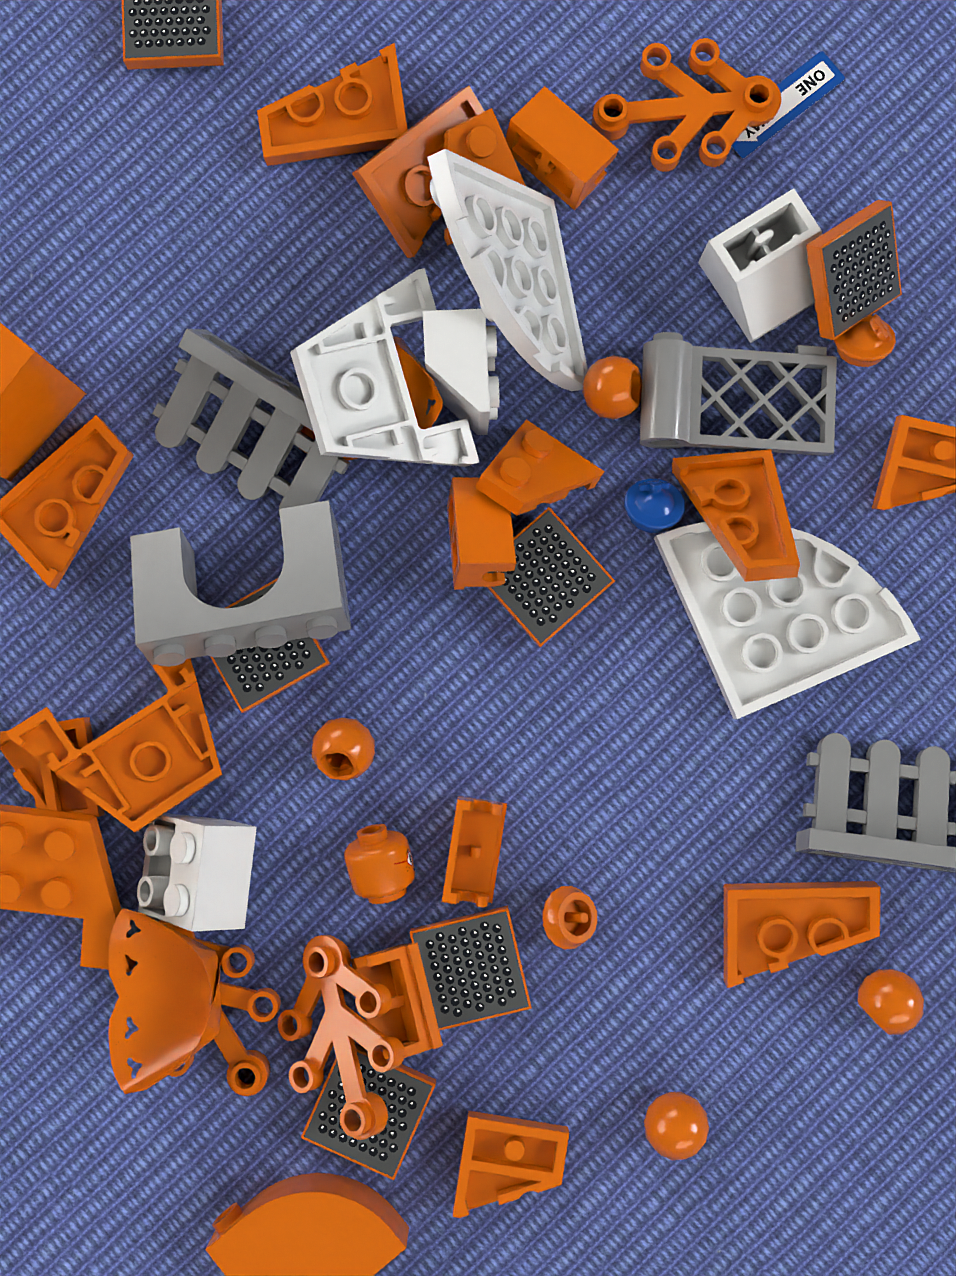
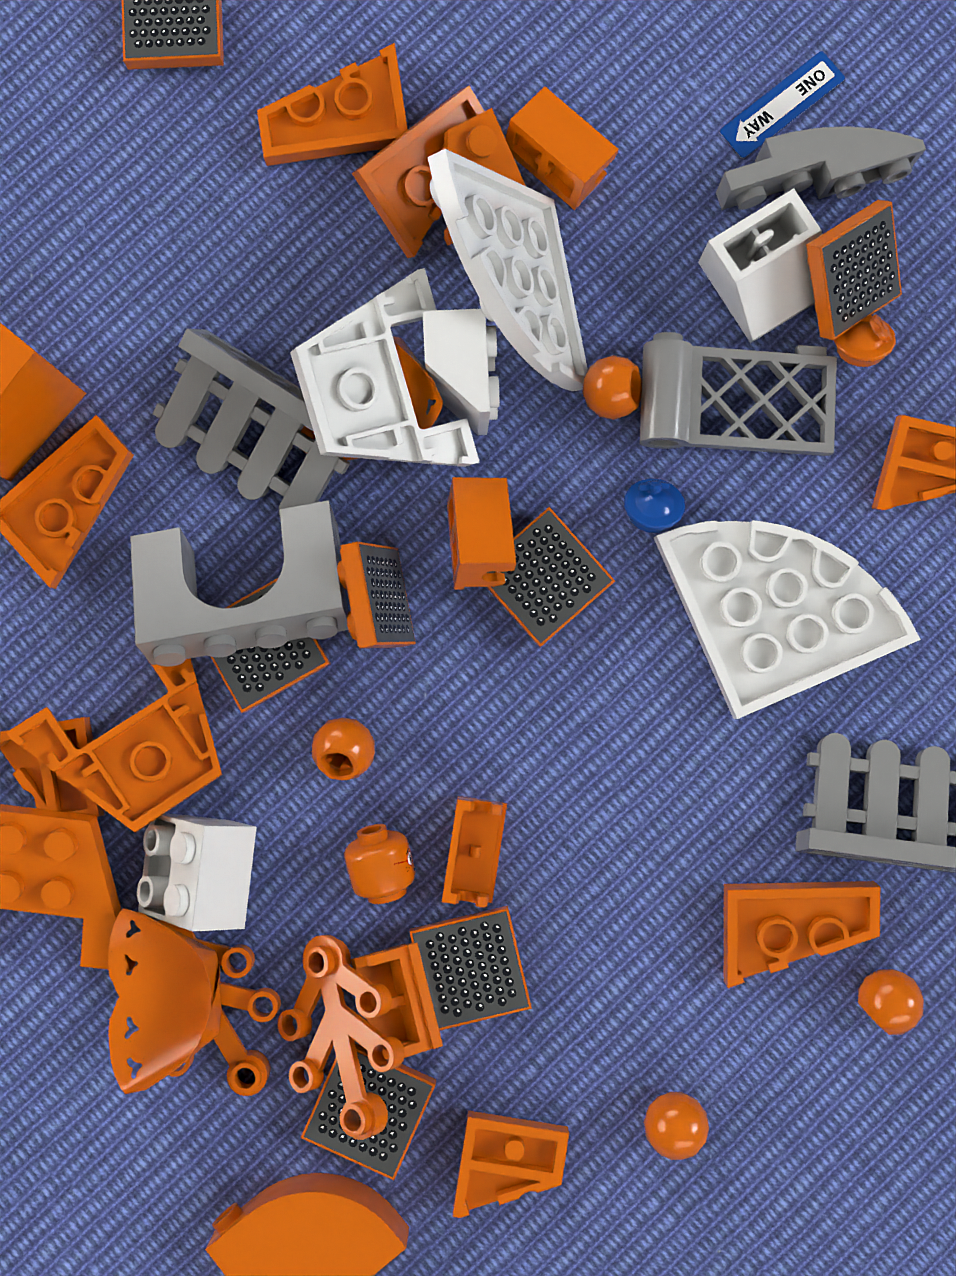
(376, 596): none -> tile
(535, 471): orange wing -> none
(569, 917): orange hat -> none
(693, 105): orange plant -> none
(743, 509): orange wing -> none
(828, 157): none -> light grey slope

